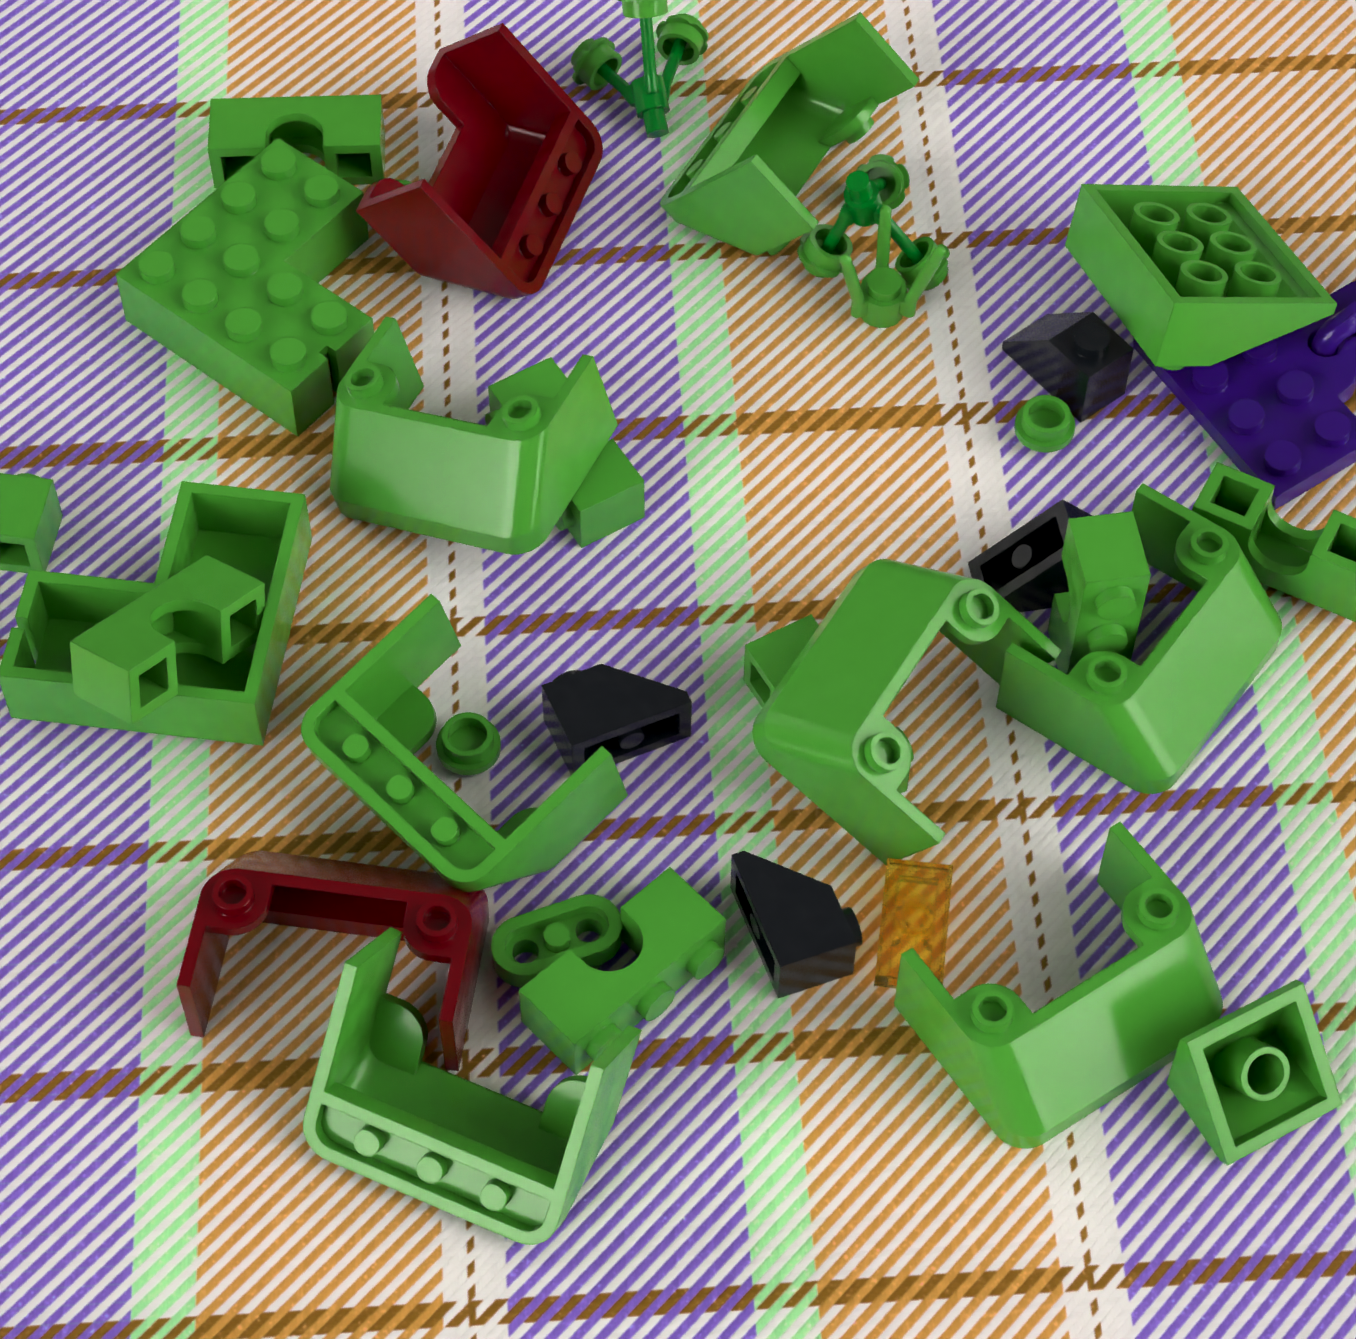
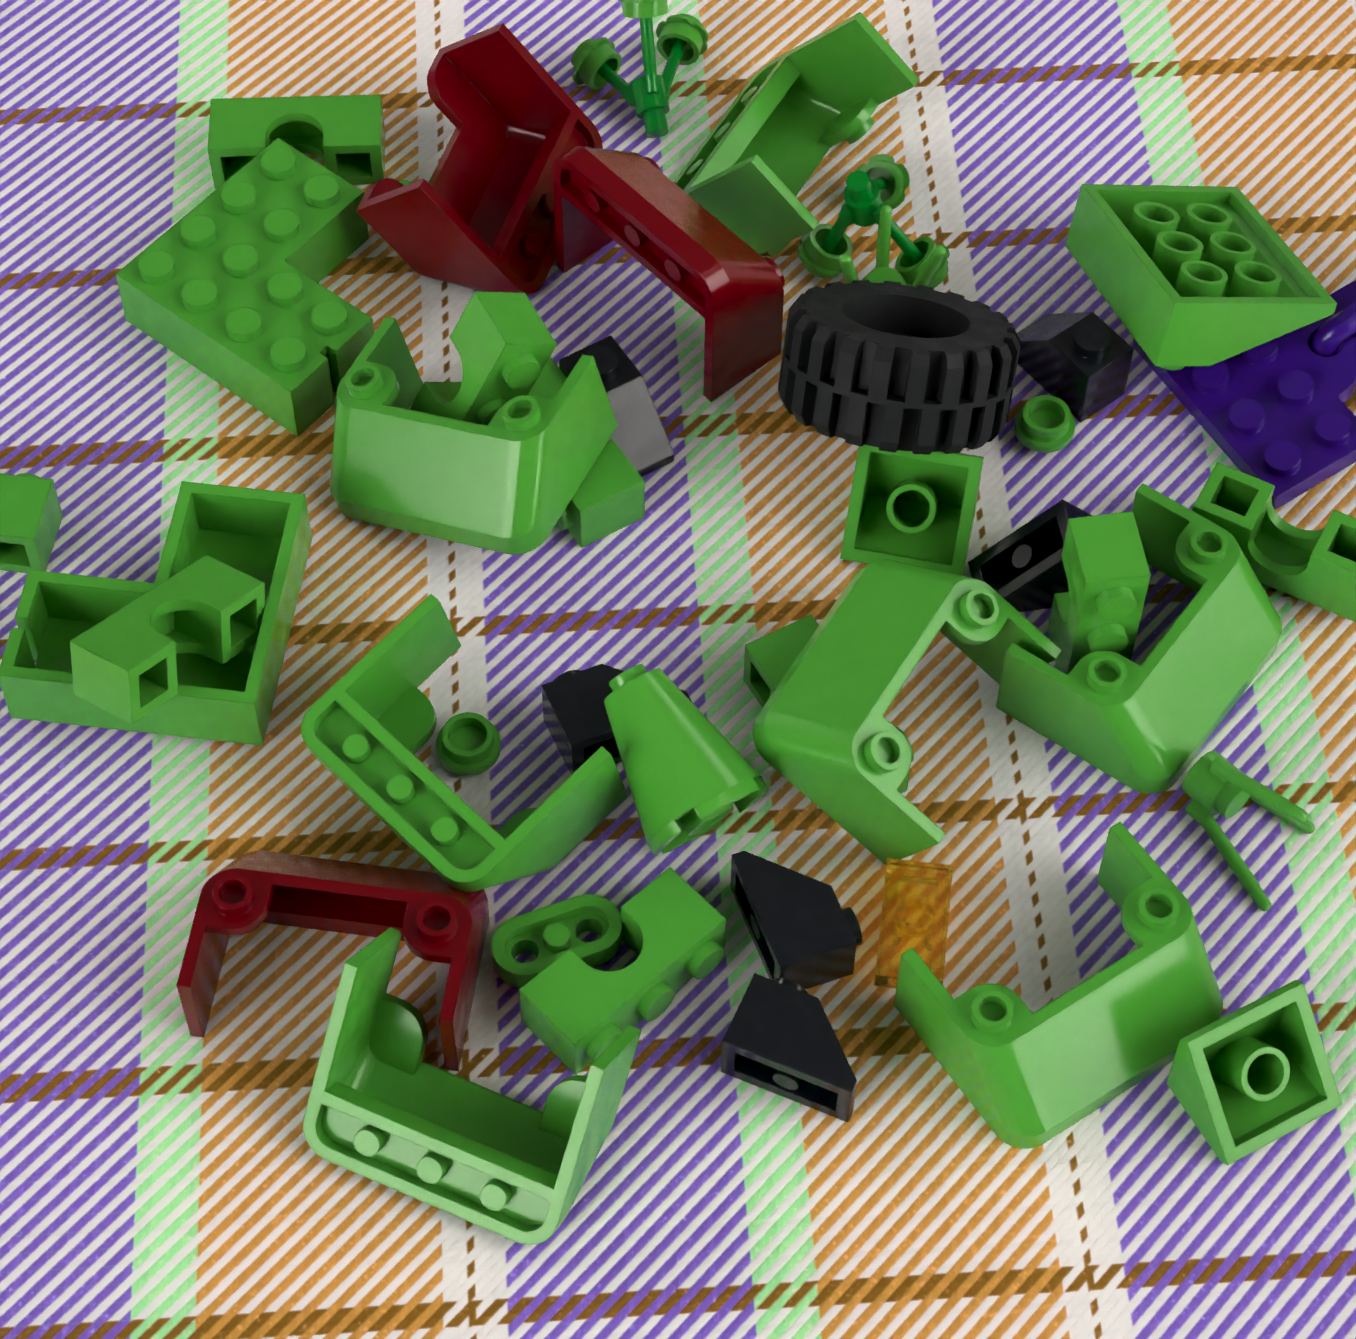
(501, 357): none -> bright green arch
(630, 201): none -> dark red windscreen
(639, 426): none -> slope
(675, 760): none -> bright green cone
(789, 1048): none -> black slope
(898, 366): none -> black tyre
(912, 508): none -> bright green slope
(1224, 789): none -> bright green plant

